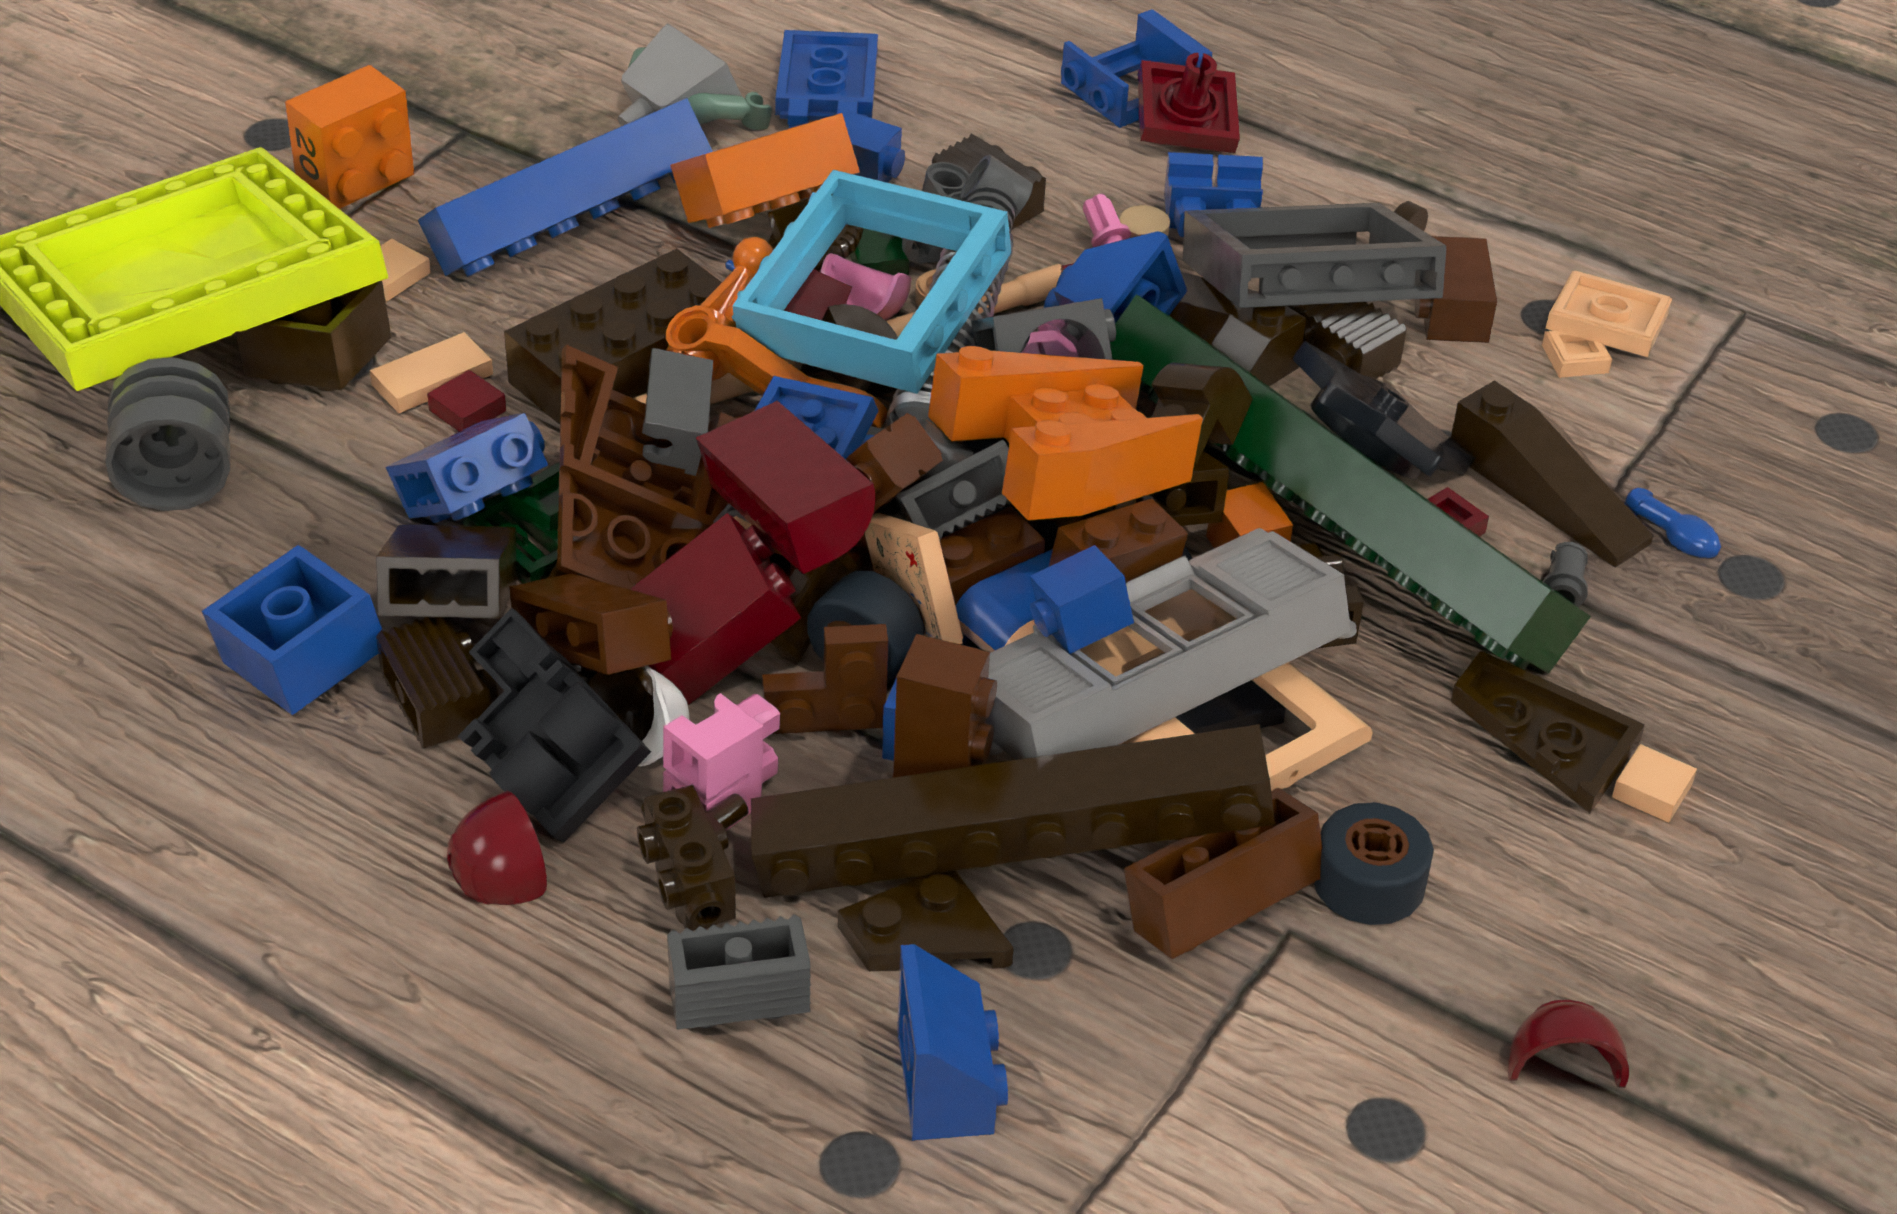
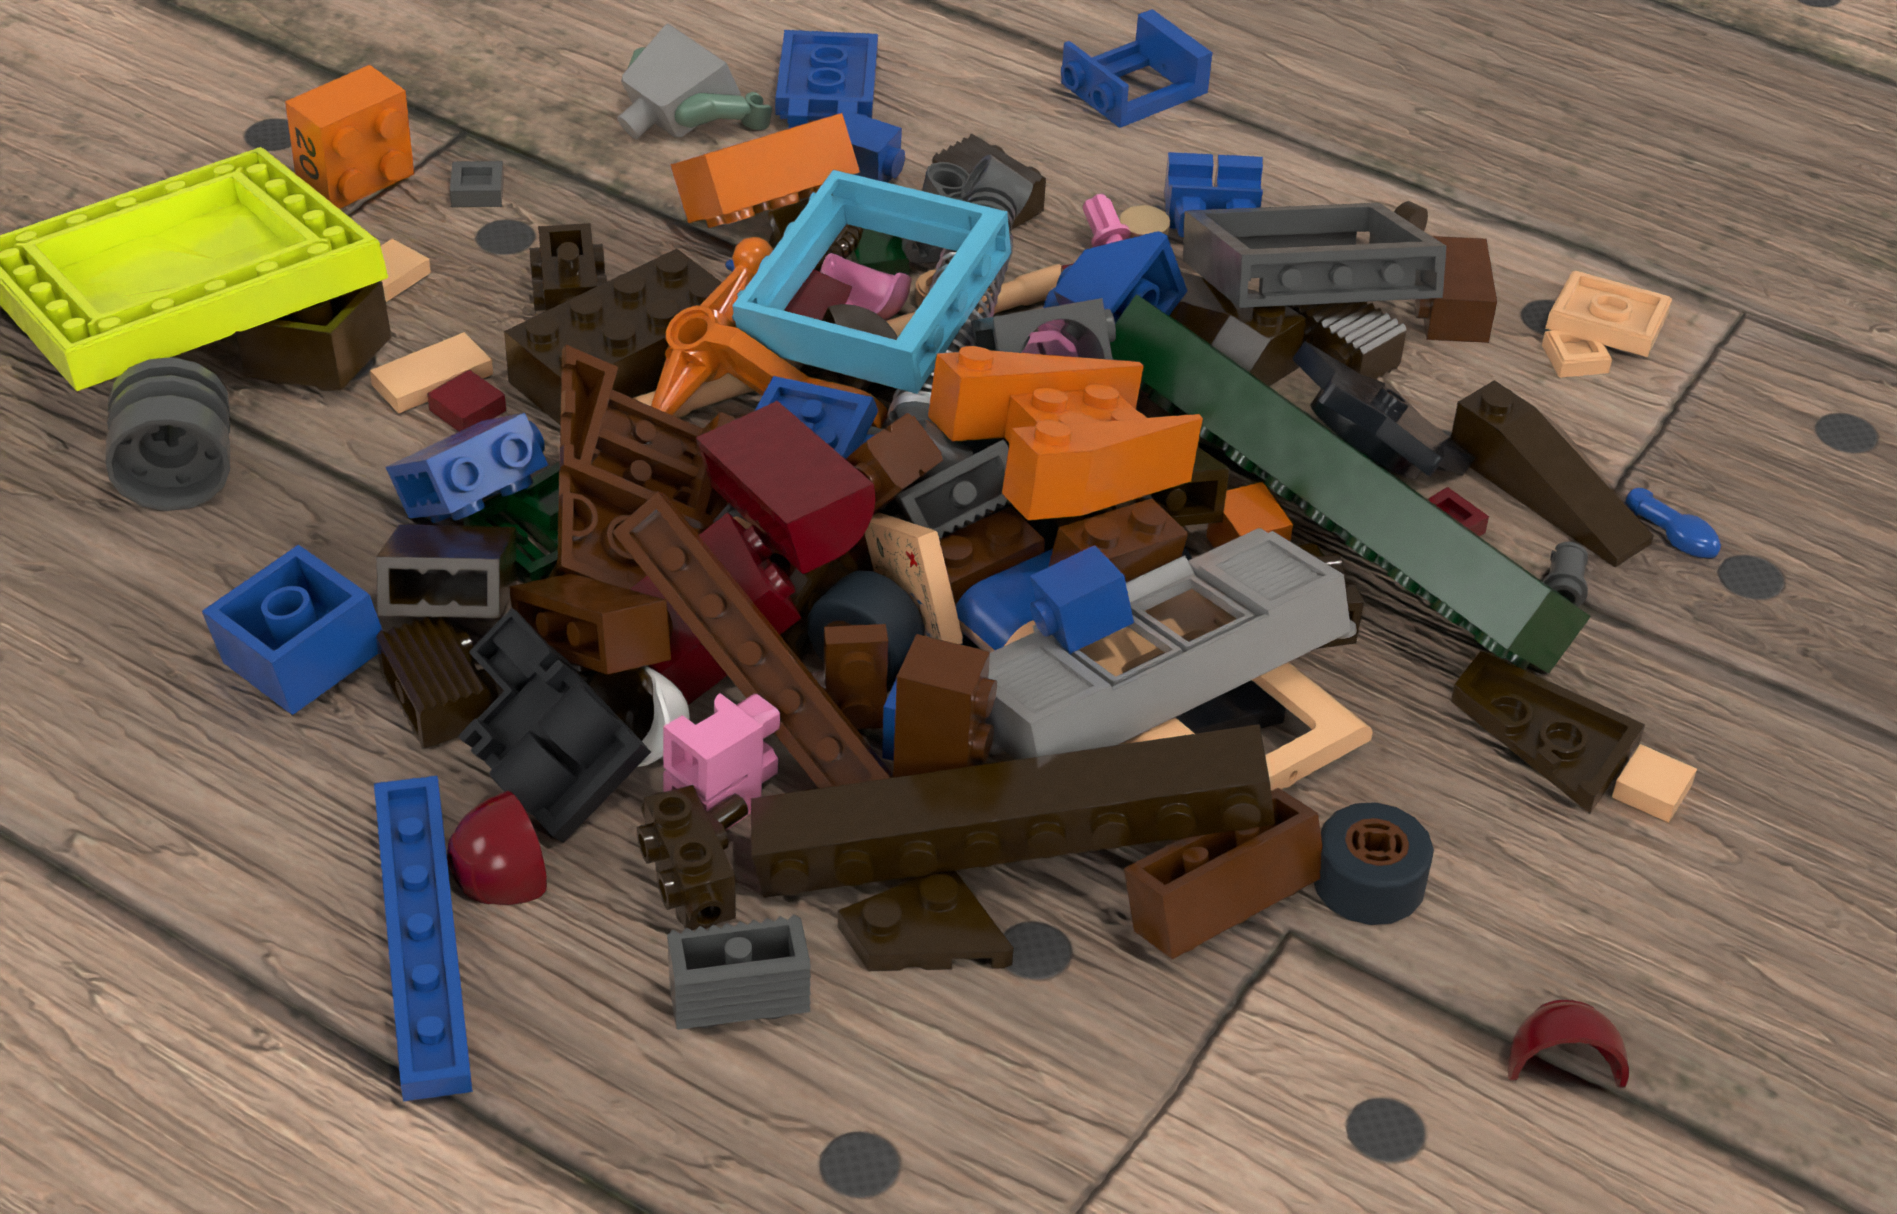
(421, 940): none -> blue plate
(476, 184): none -> dark grey tile
(562, 188): blue brick -> none
(565, 264): none -> dark brown brick
(677, 407): dark grey hinge -> none
(747, 645): none -> reddish brown plate
(947, 1050): blue slope -> none
(1188, 105): dark red plate -> none
(1204, 390): dark brown brick -> none

